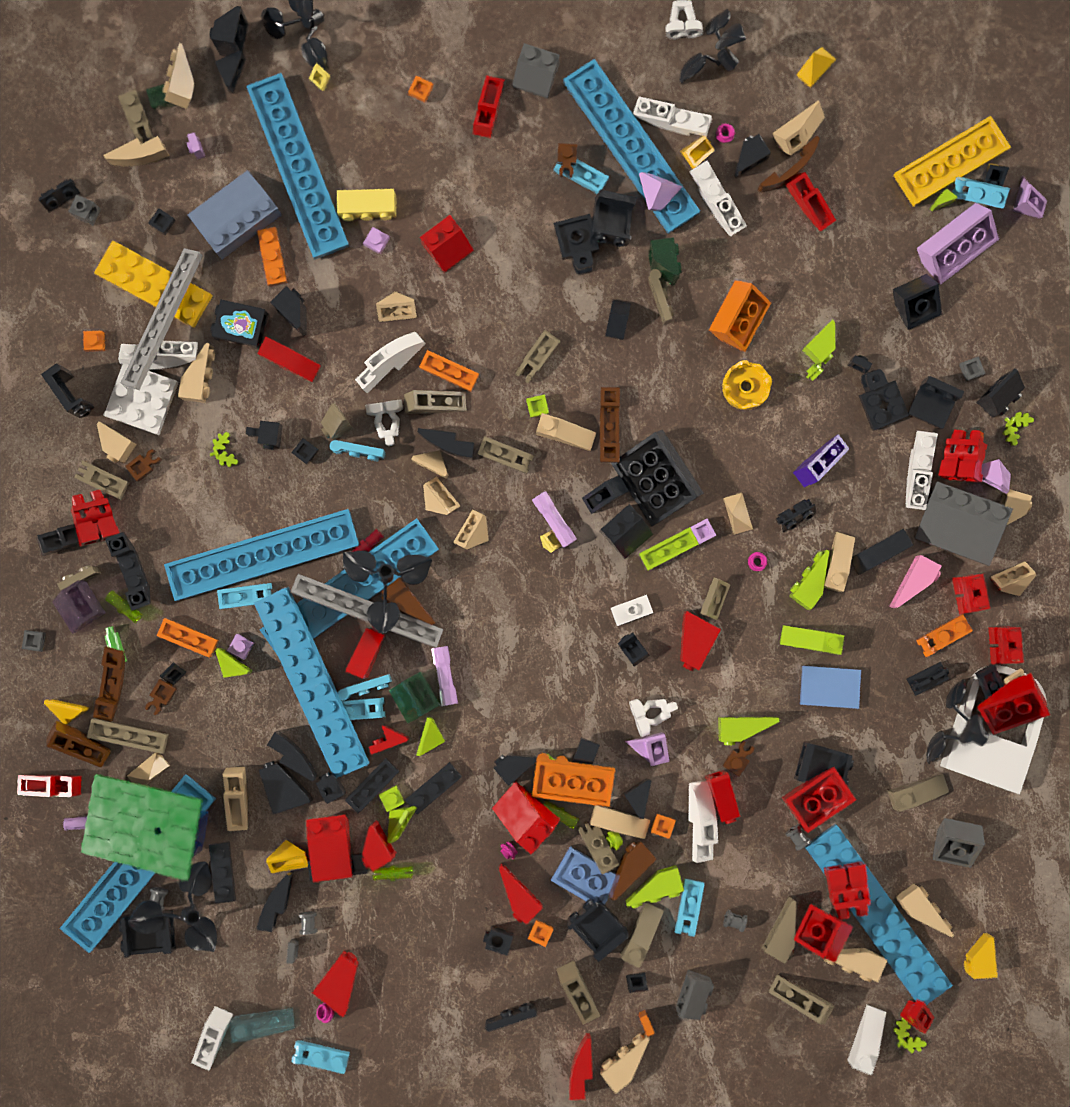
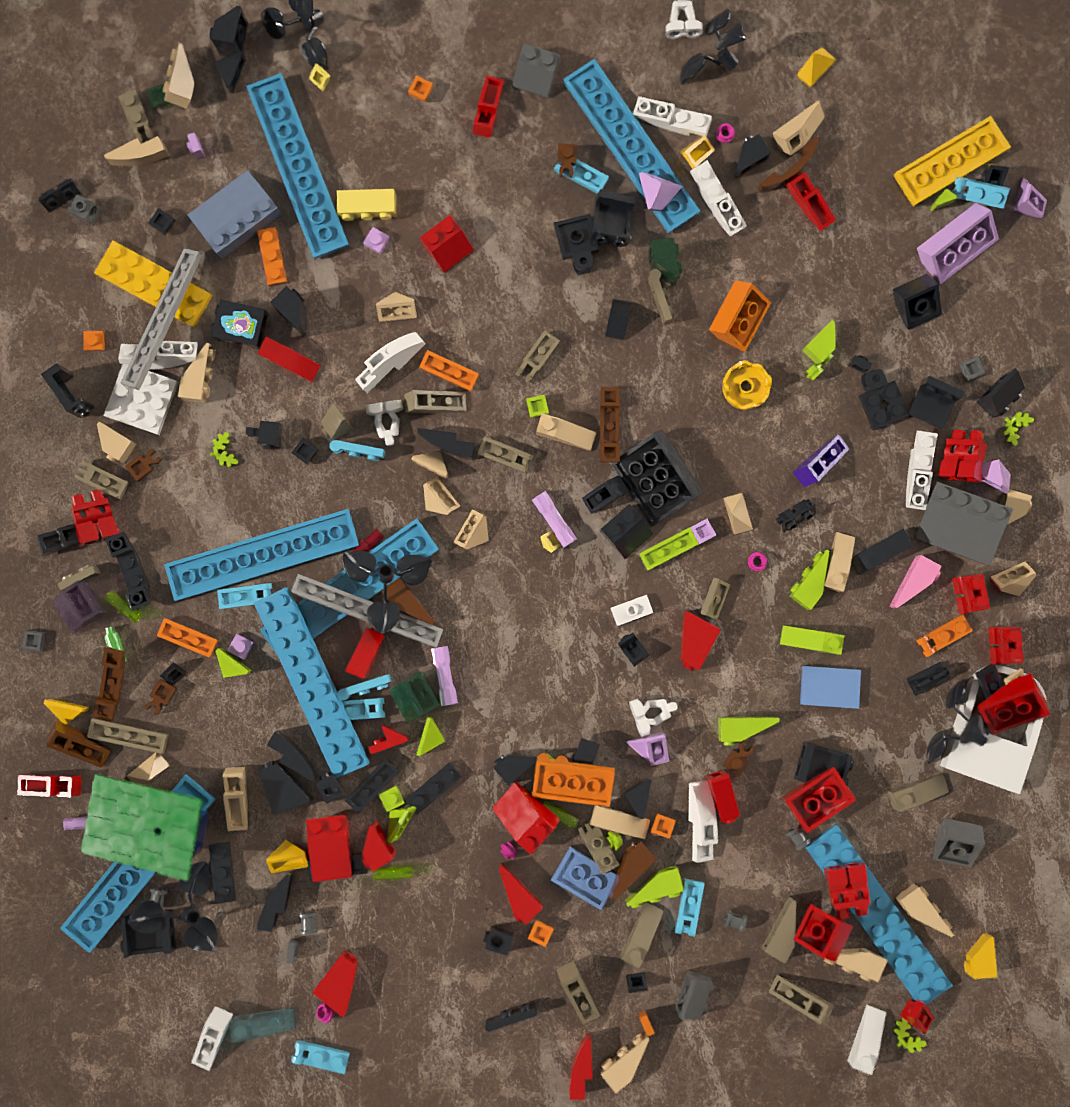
(598, 928): black panel -> none

